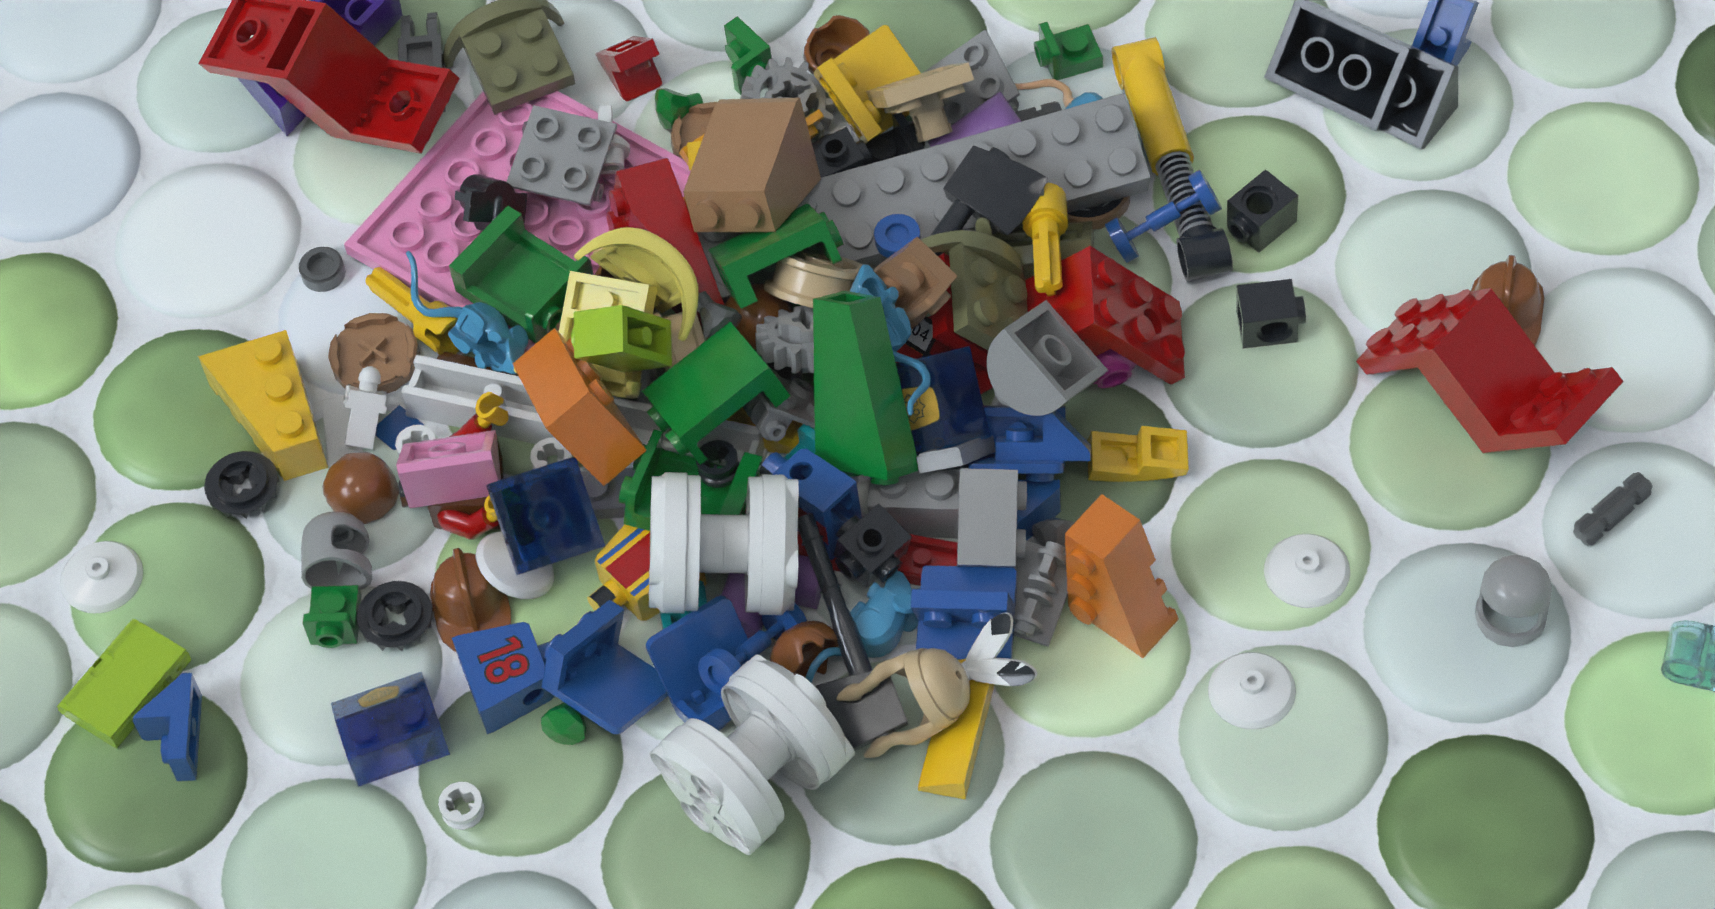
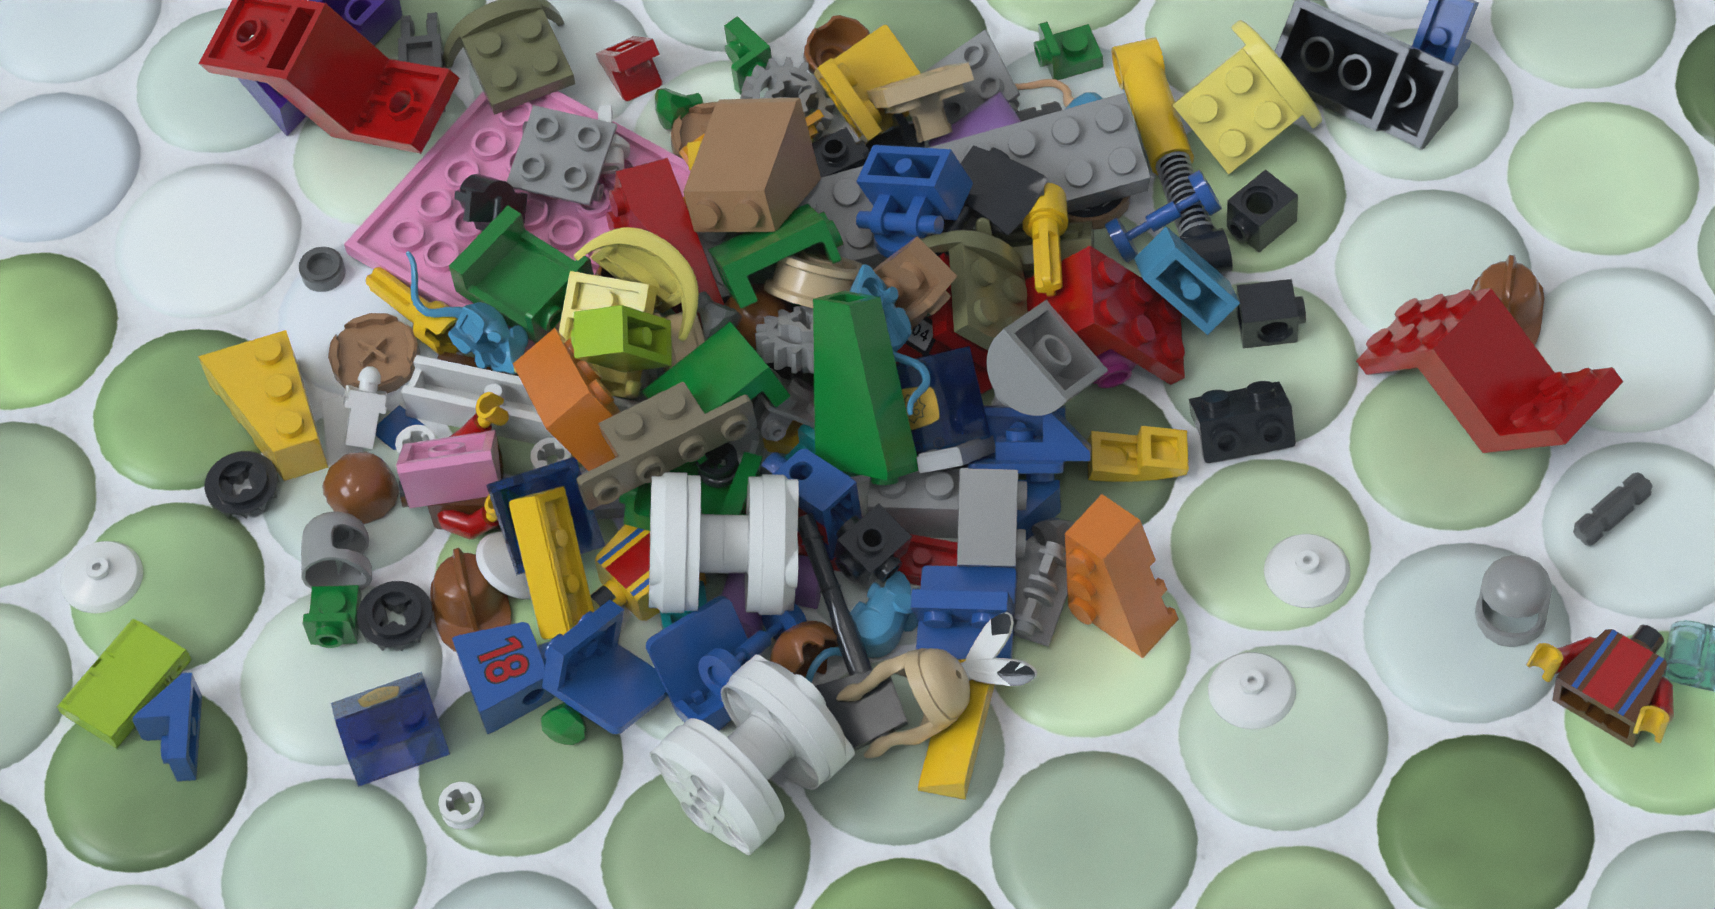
(551, 560): none -> yellow slope
(659, 438): none -> dark tan bracket
(911, 190): none -> blue brick
(1186, 280): none -> dark azure brick
(1243, 421): none -> black bracket
(1245, 101): none -> light yellow piece
(1612, 682): none -> torso

